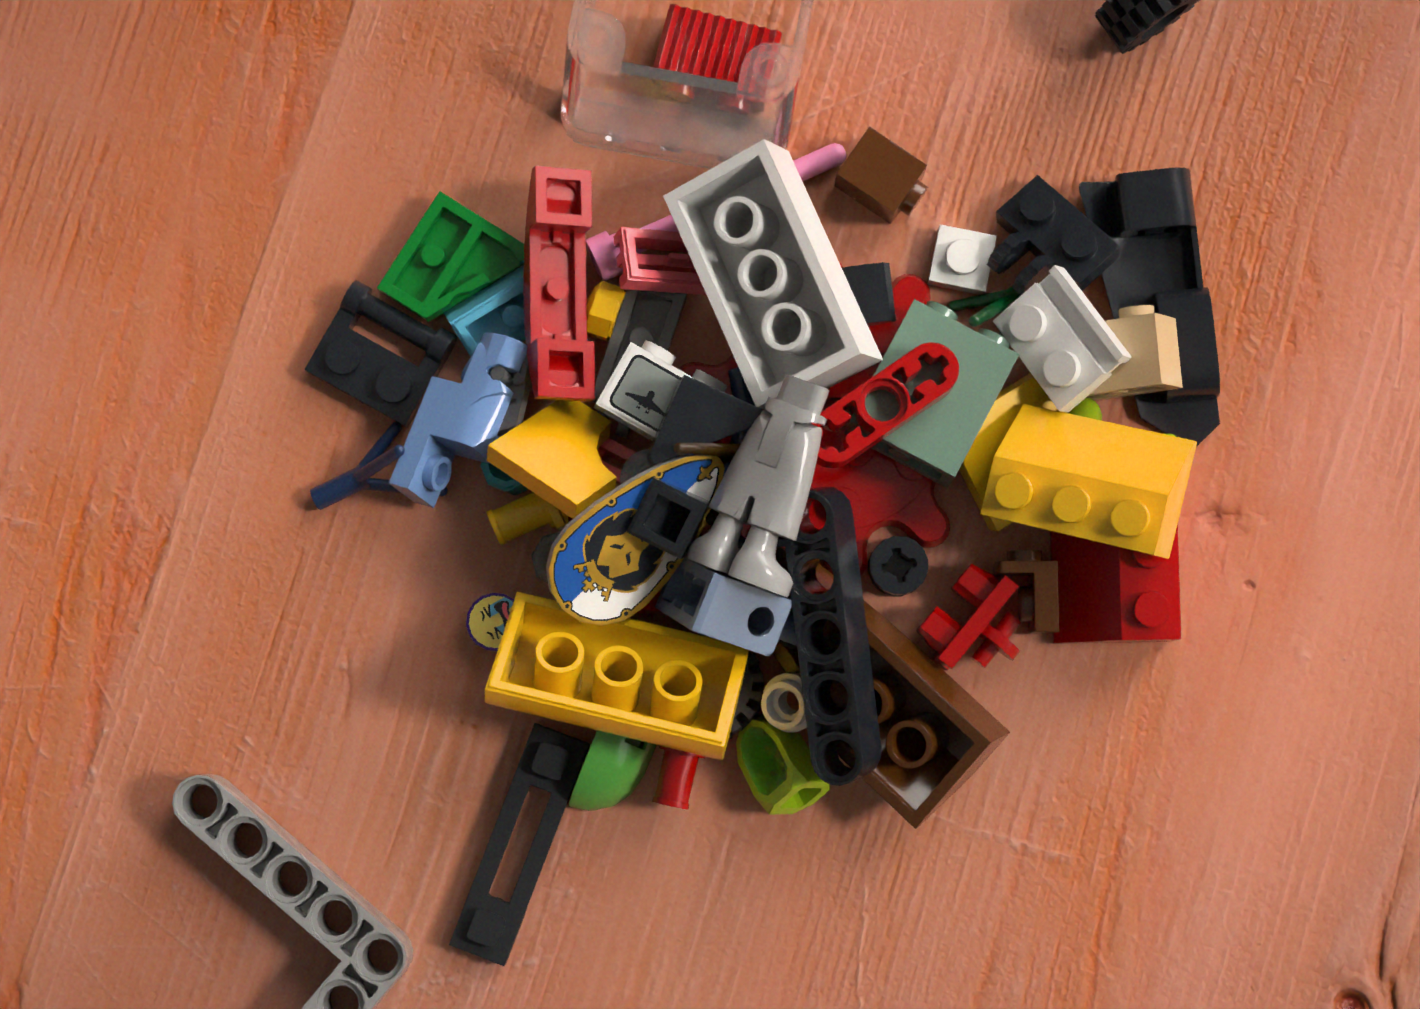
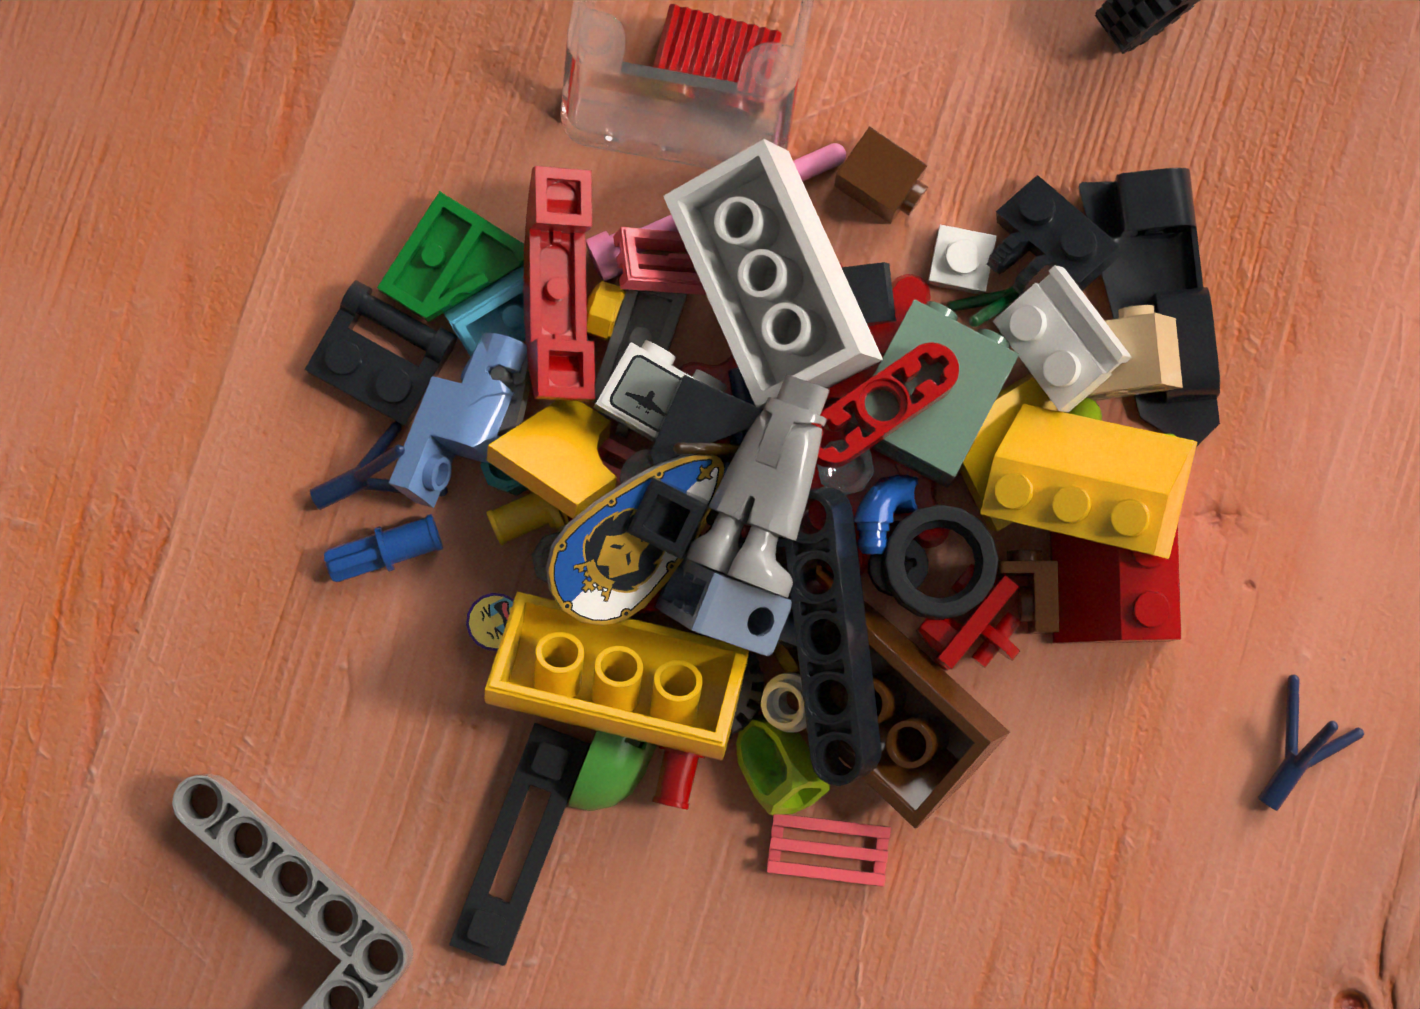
(382, 549): none -> blue axle
(852, 476): none -> clear light blue tile
(877, 508): none -> blue piece
(878, 855): none -> coral tile
(983, 552): none -> black tyre
(1314, 752): none -> dark blue plant

